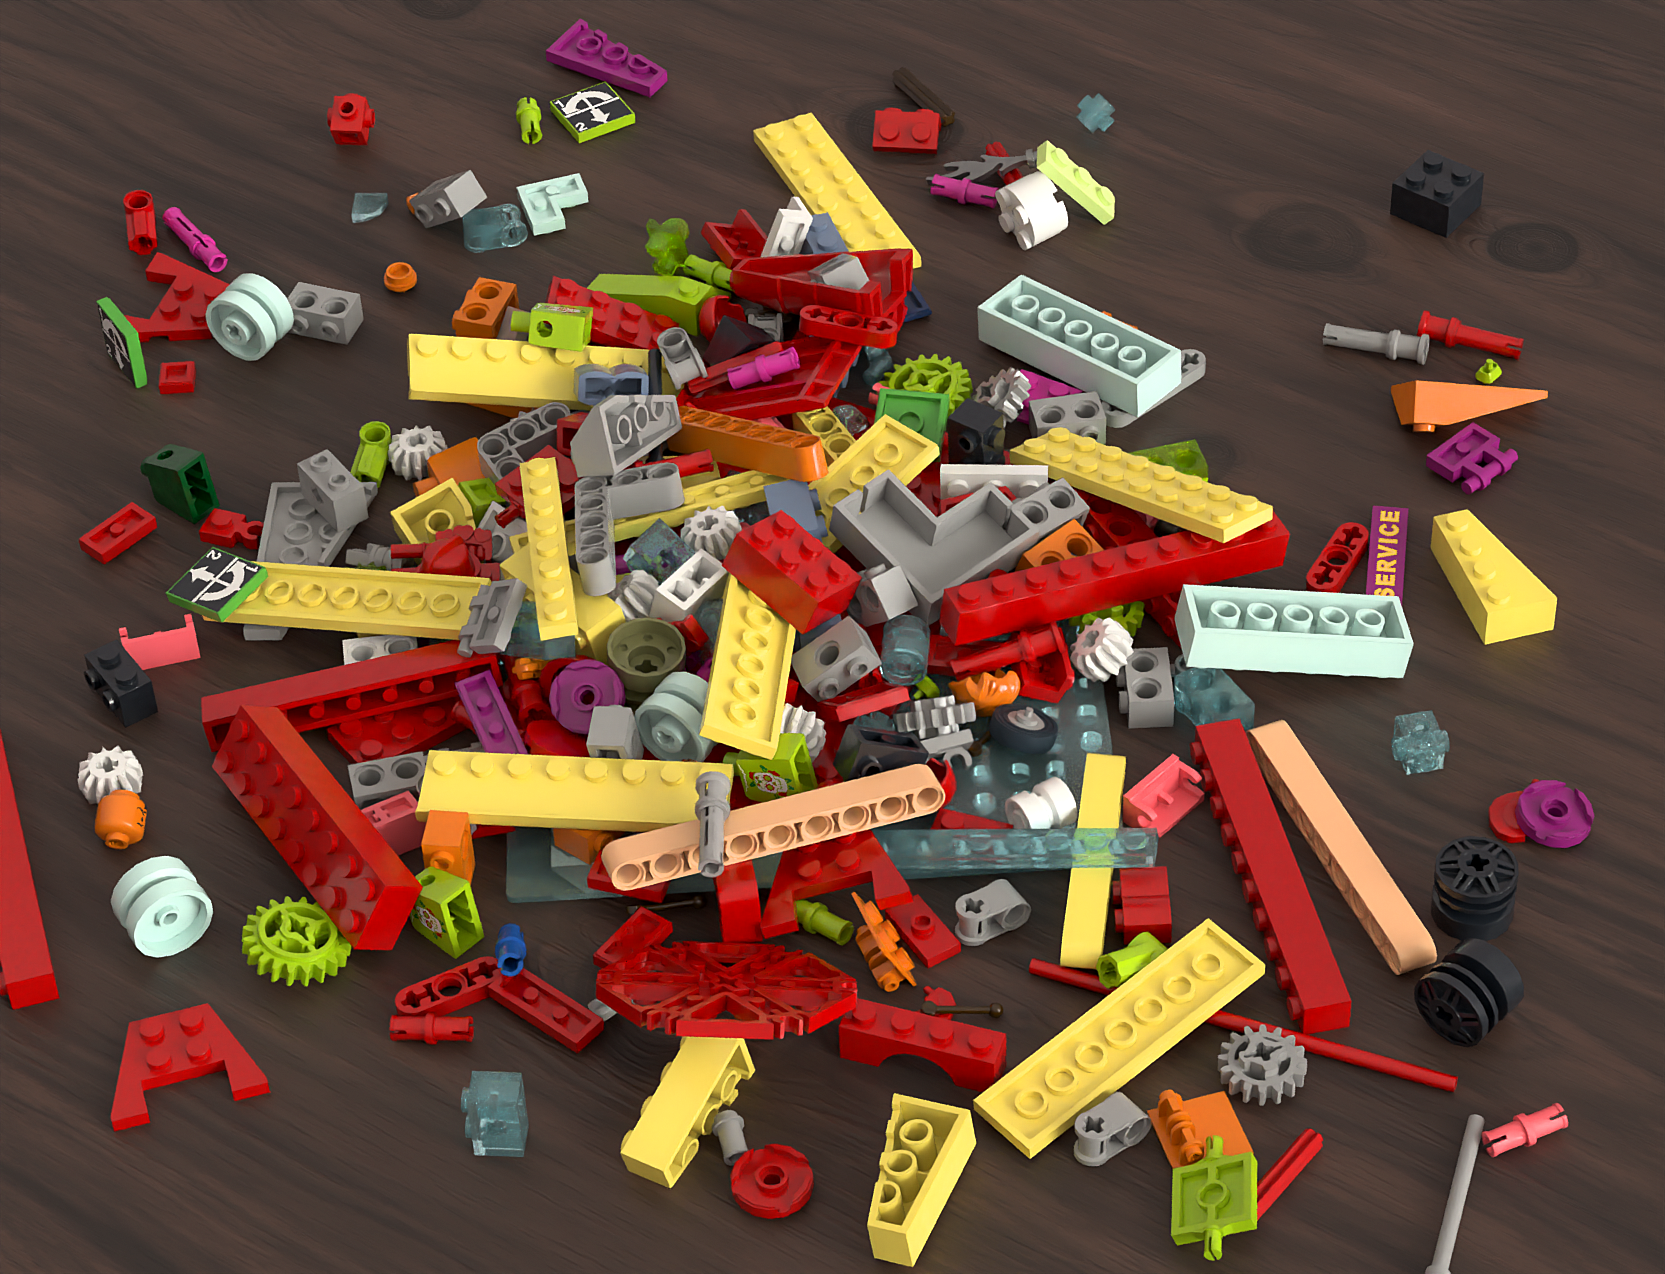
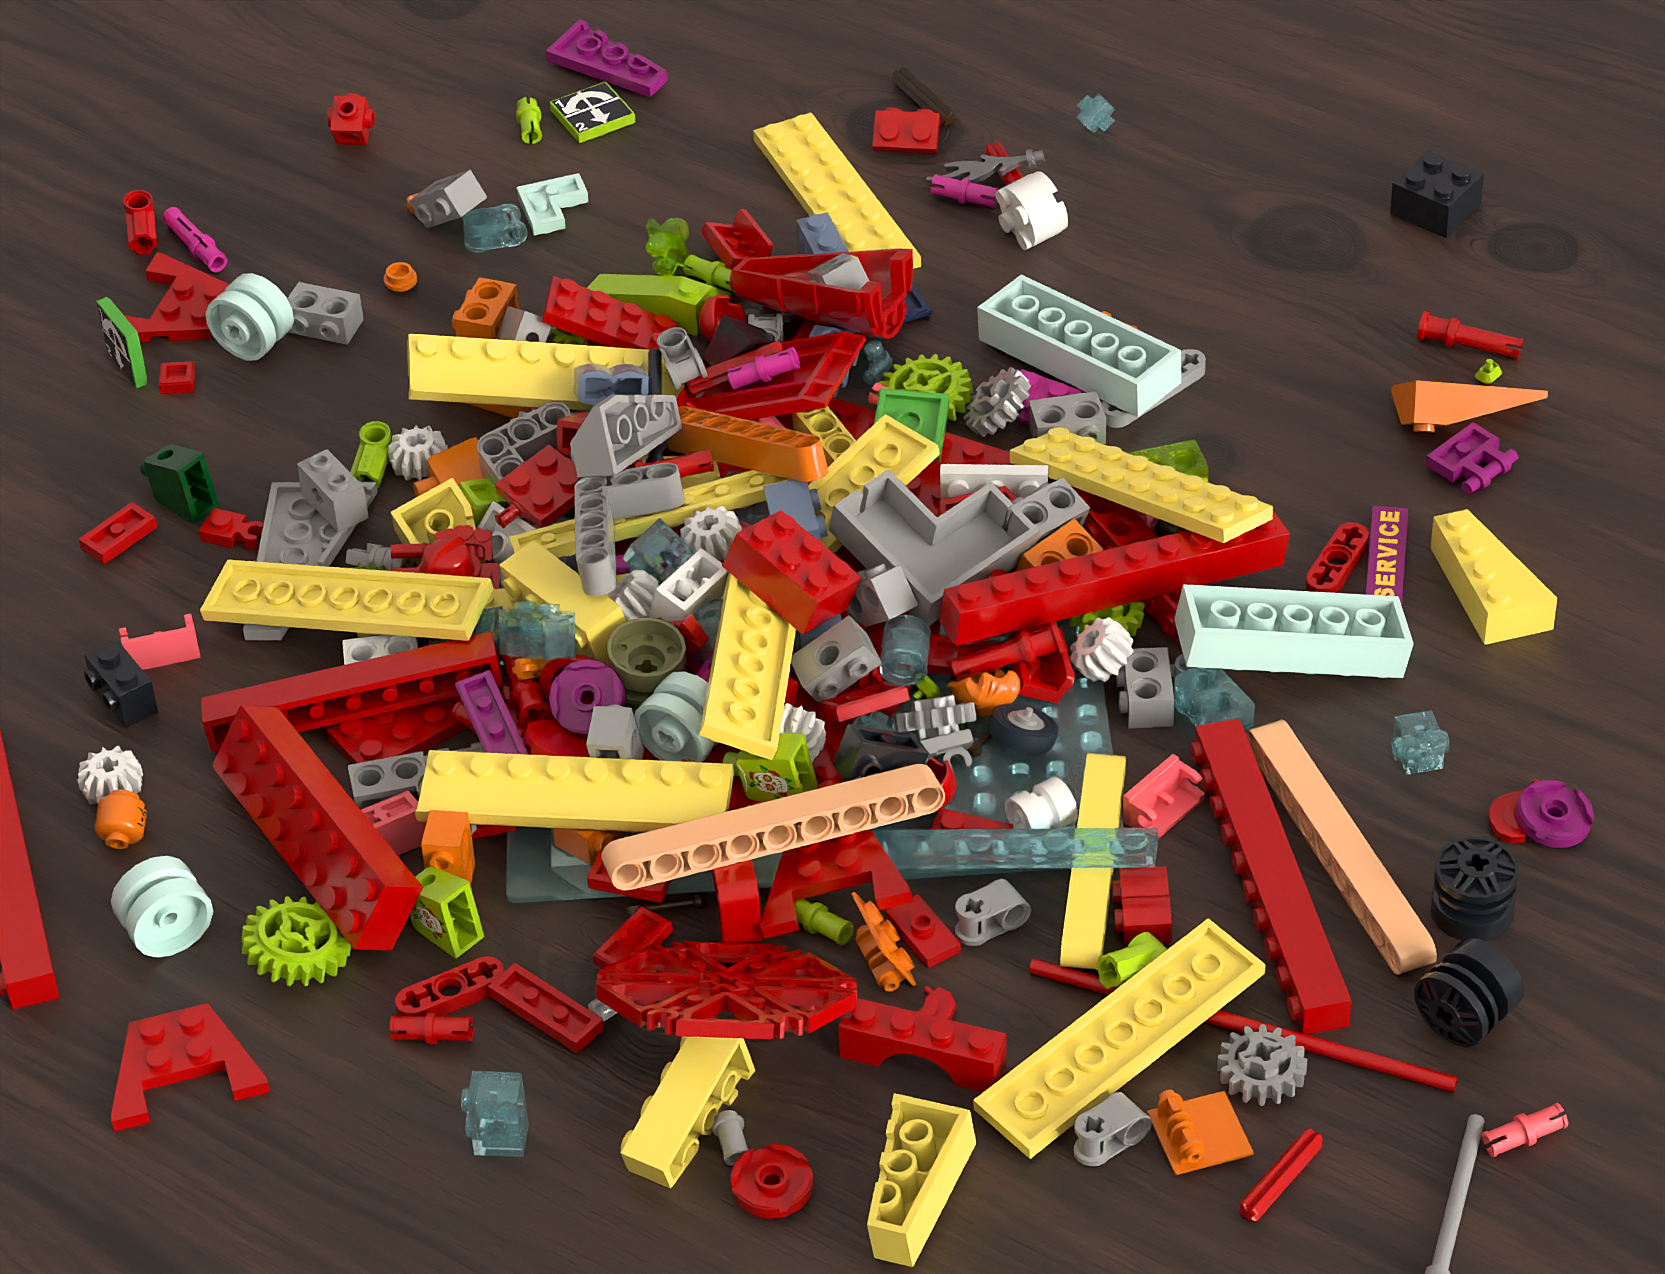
(217, 584): tile -> none
(368, 206): clear light blue tile -> none
(491, 617): light grey plate -> none
(510, 949): blue pin -> none
(548, 549): light yellow plate -> none
(569, 324): lime torso -> none
(712, 811): light grey pin -> none
(788, 230): white panel -> none
(848, 326): red beam -> none
(851, 418): clear light blue tile -> none
(930, 1008): dark brown hinge -> none
(976, 435): black brick -> none
(1075, 182): yellowish green plate -> none
(1214, 1198): lime plate -> none
(1392, 344): light grey pin -> none

